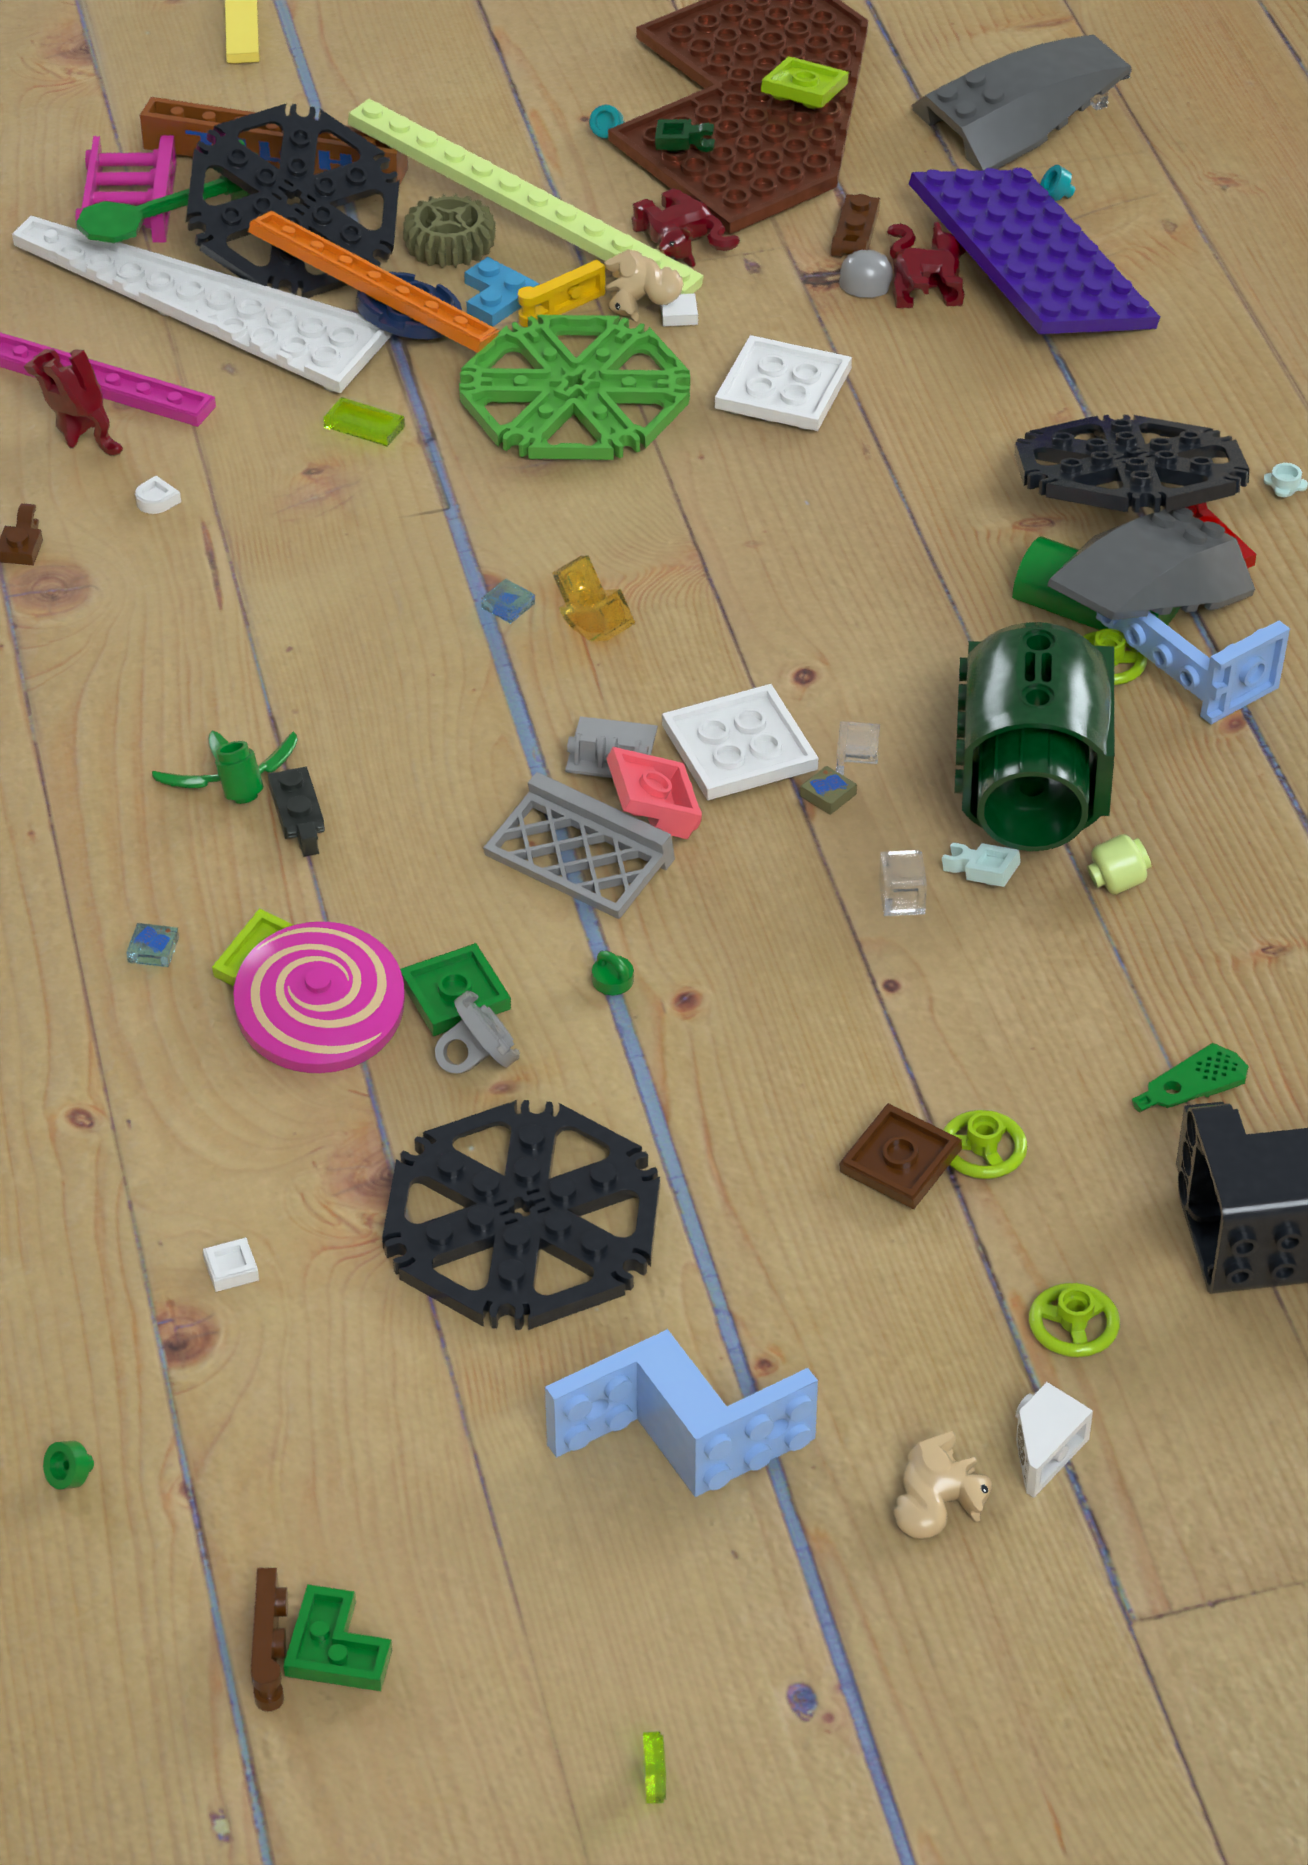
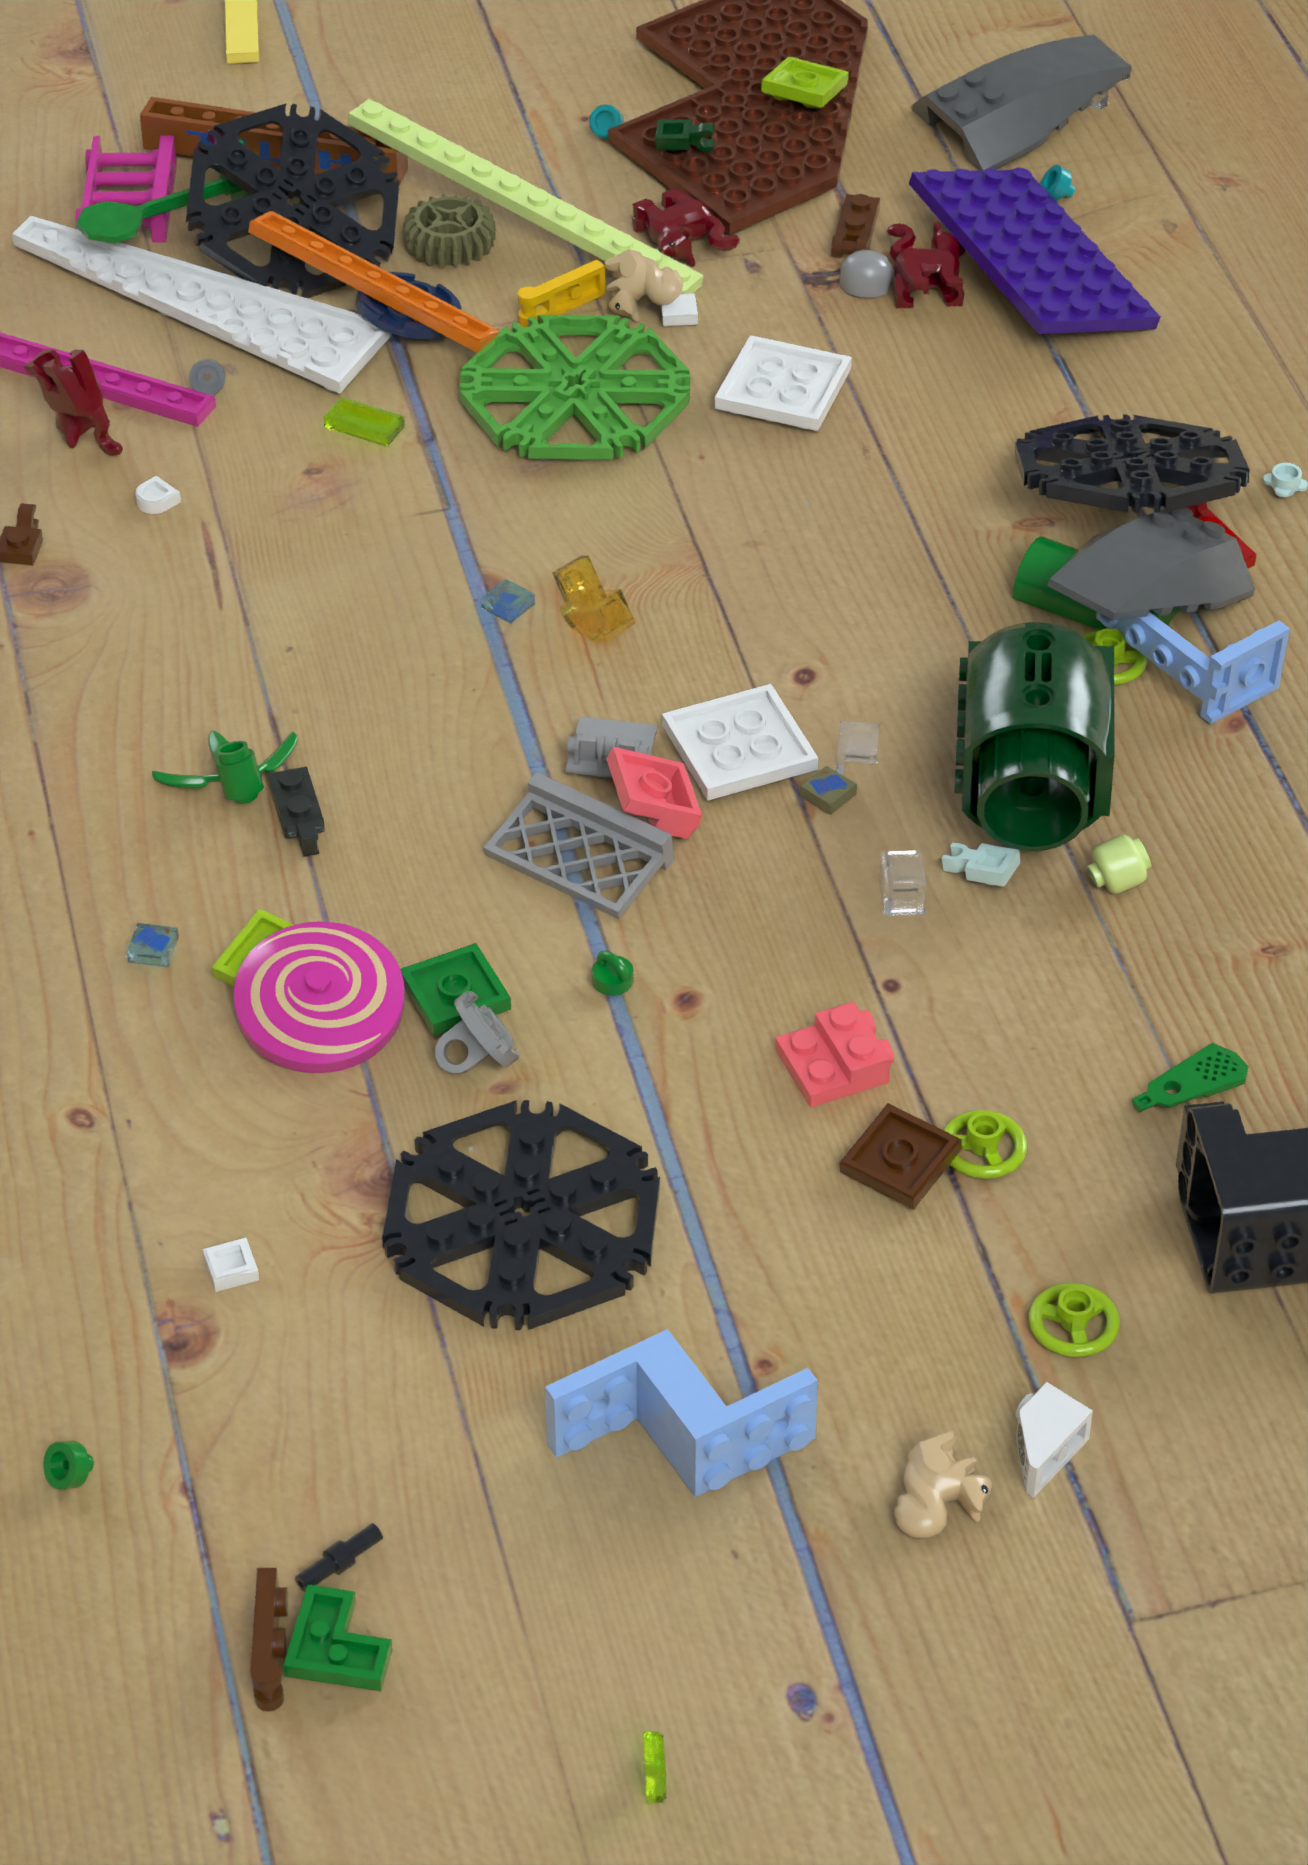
(203, 367): none -> tile
(339, 1557): none -> black bar
(497, 290): dark azure plate -> none
(836, 1055): none -> coral plate

